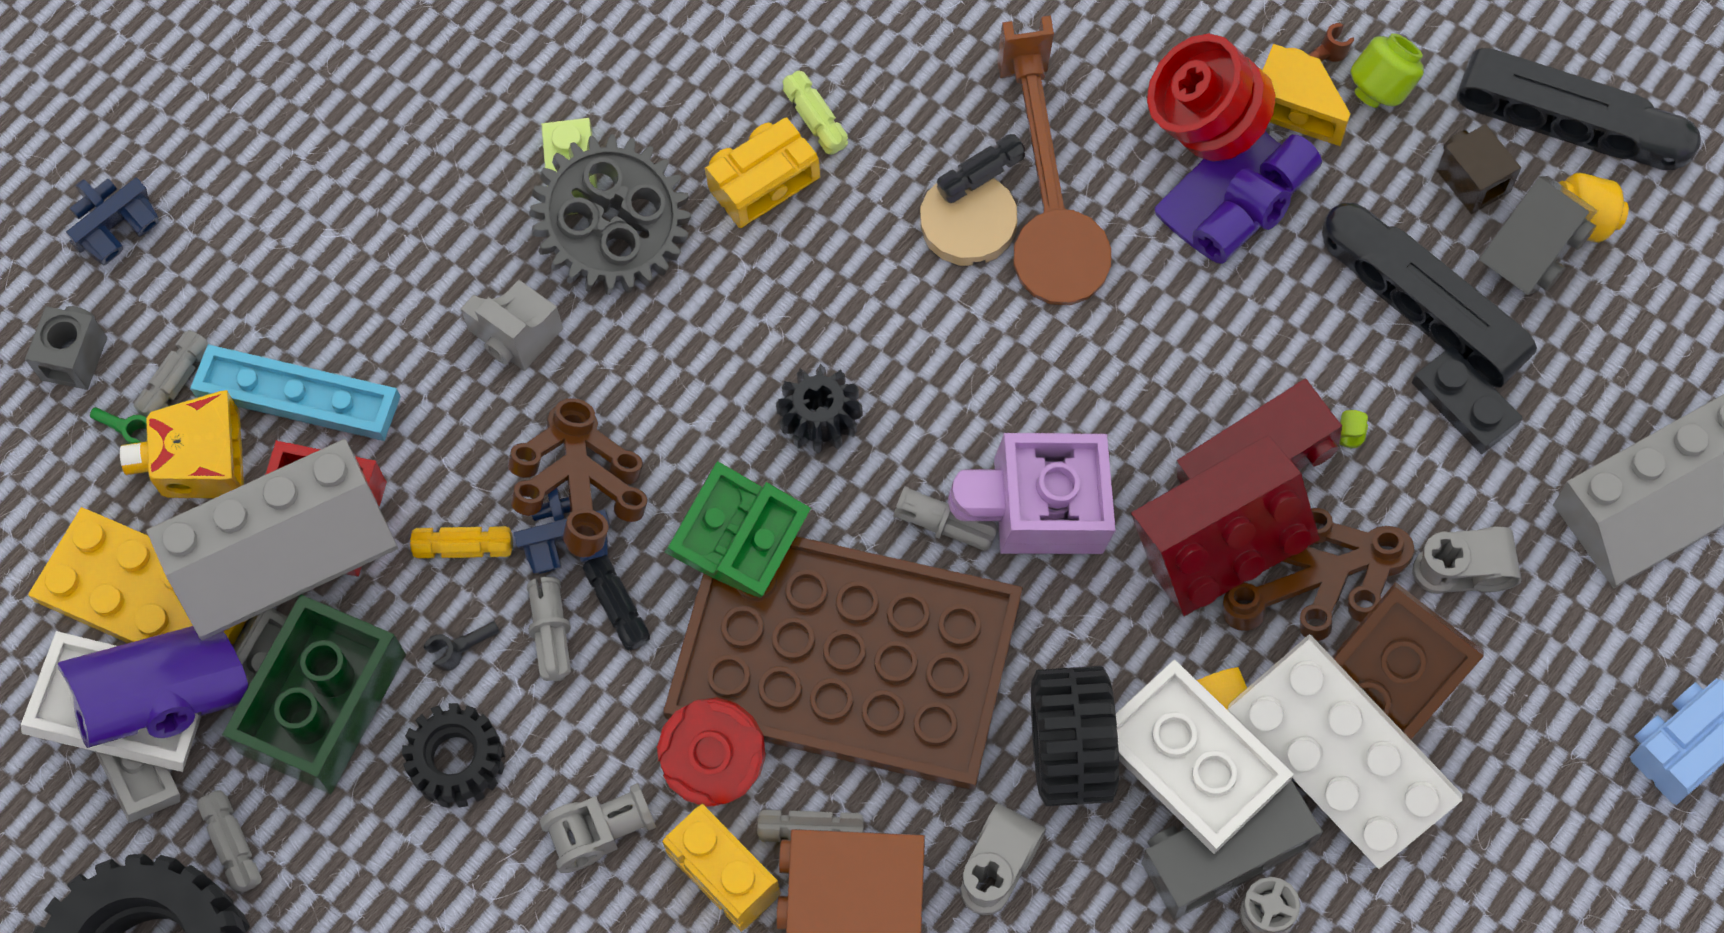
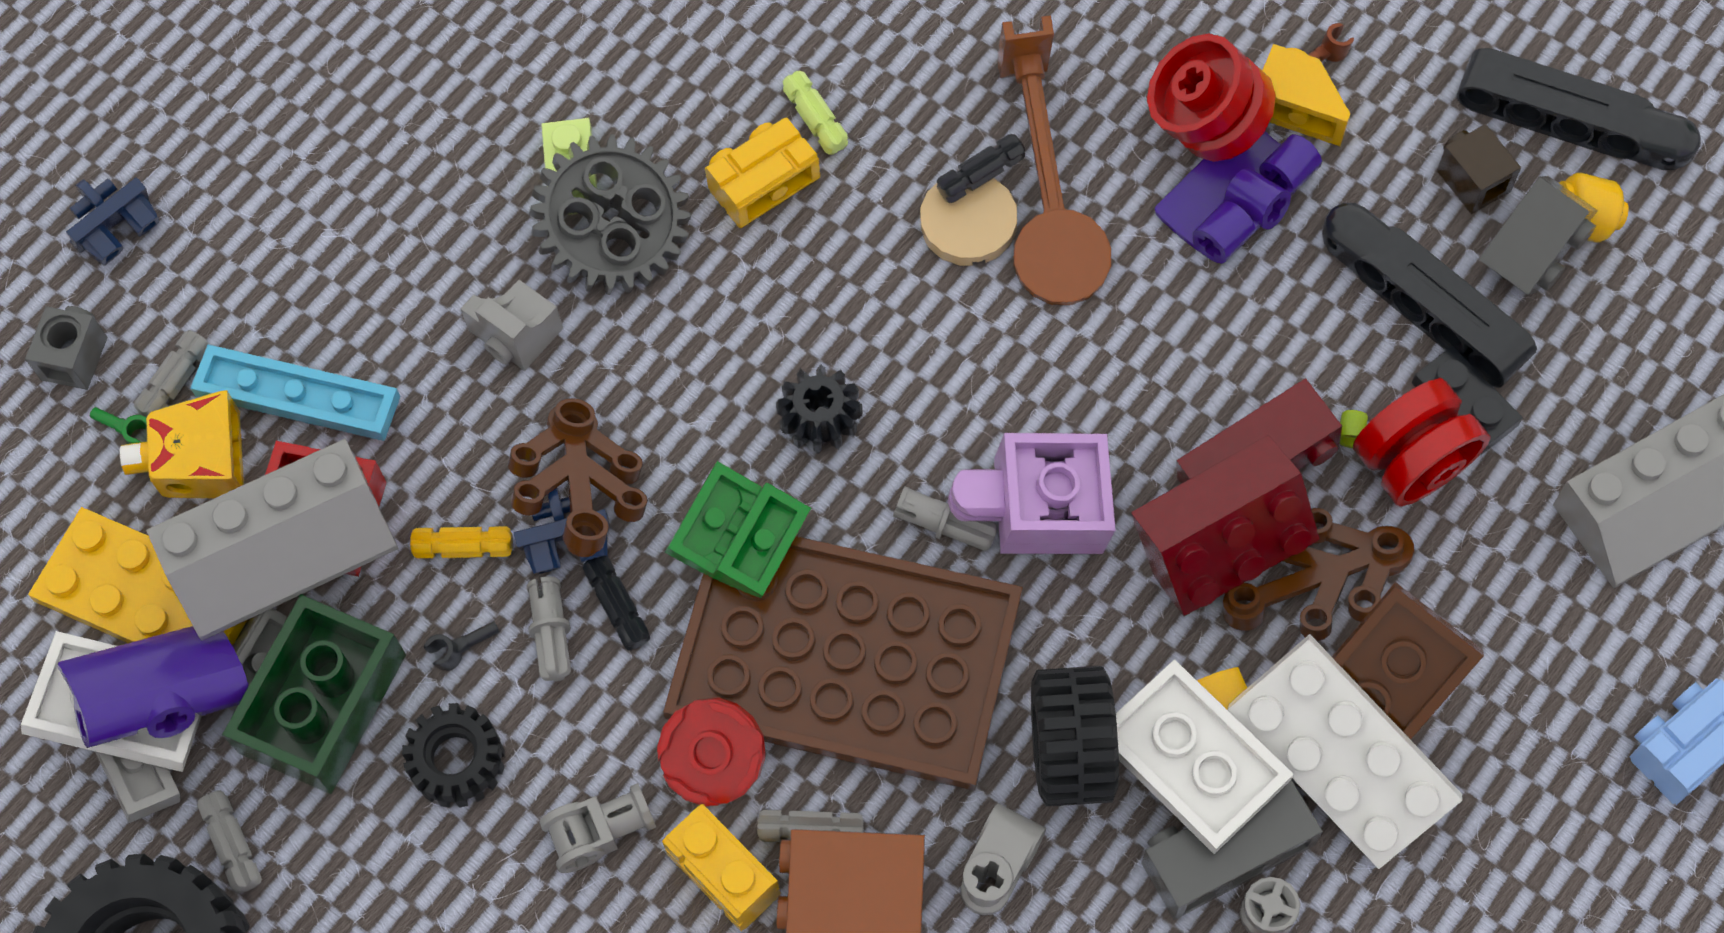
(1387, 71): lime head -> none
(1421, 442): none -> red wheel
(1476, 561): light grey piece -> none

